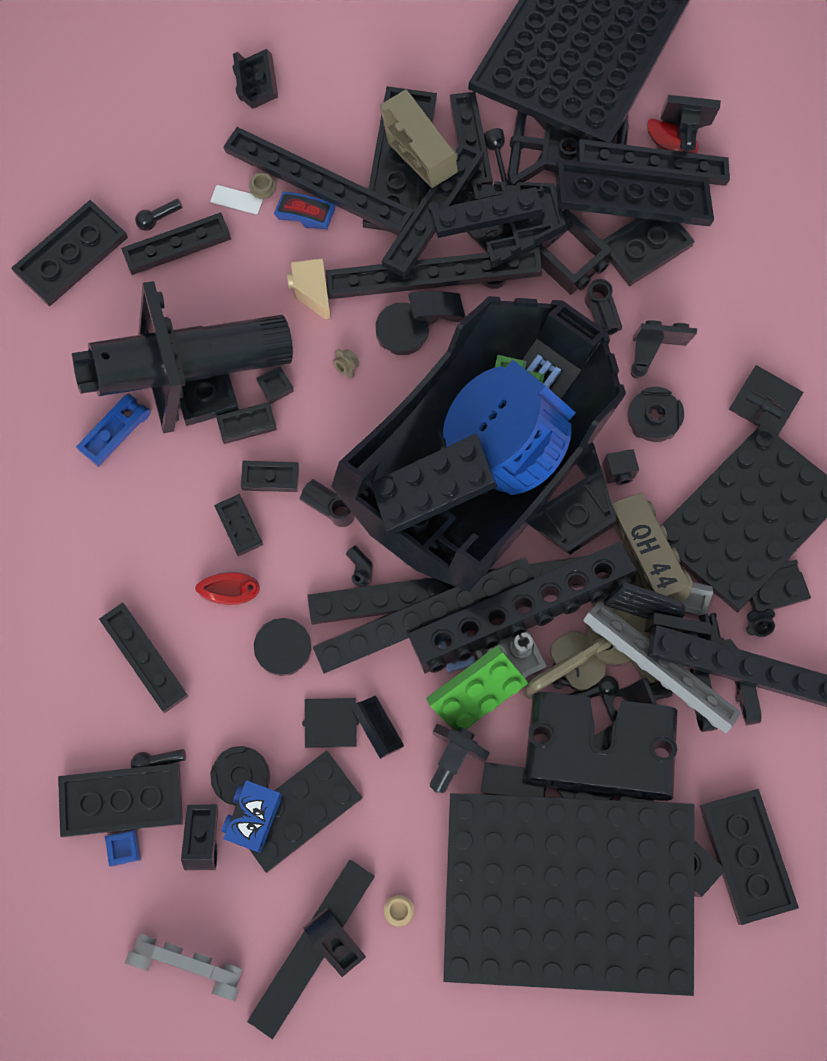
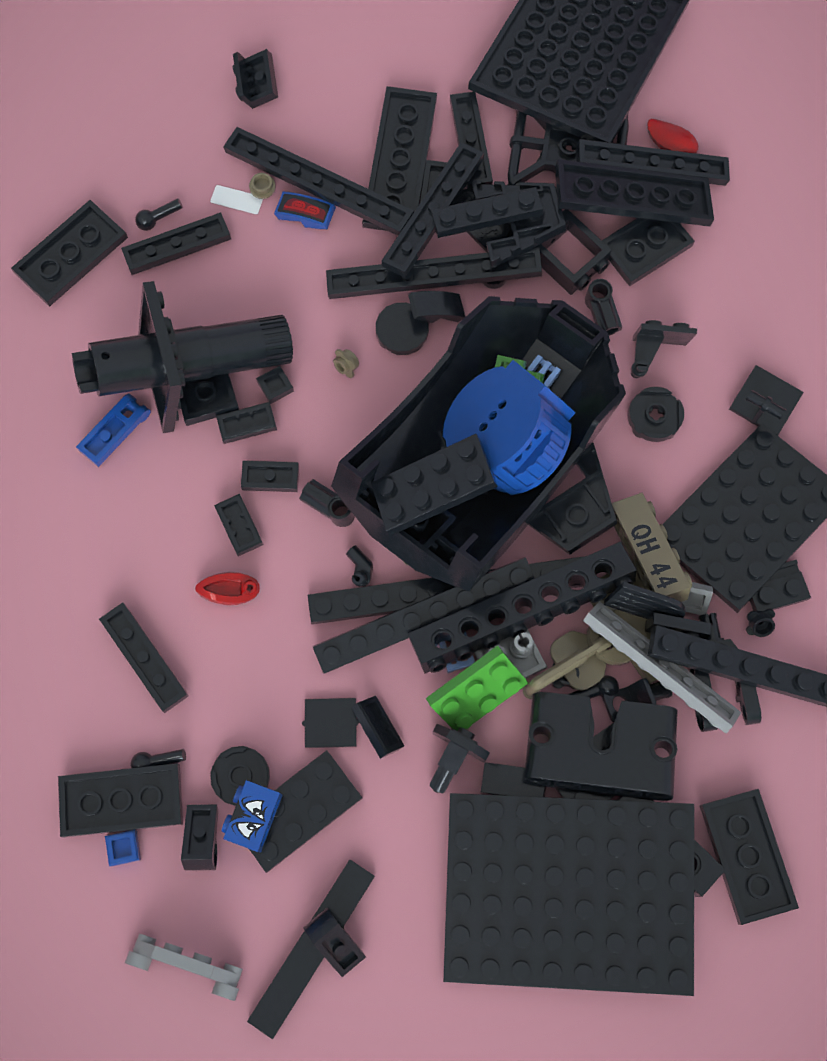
(282, 646): black tile -> none
(310, 285): tan slope -> none
(398, 911): tan plate -> none
(418, 139): dark tan wedge -> none
(494, 141): black hinge -> none
(620, 467): black plate -> none
(689, 115): black piece -> none

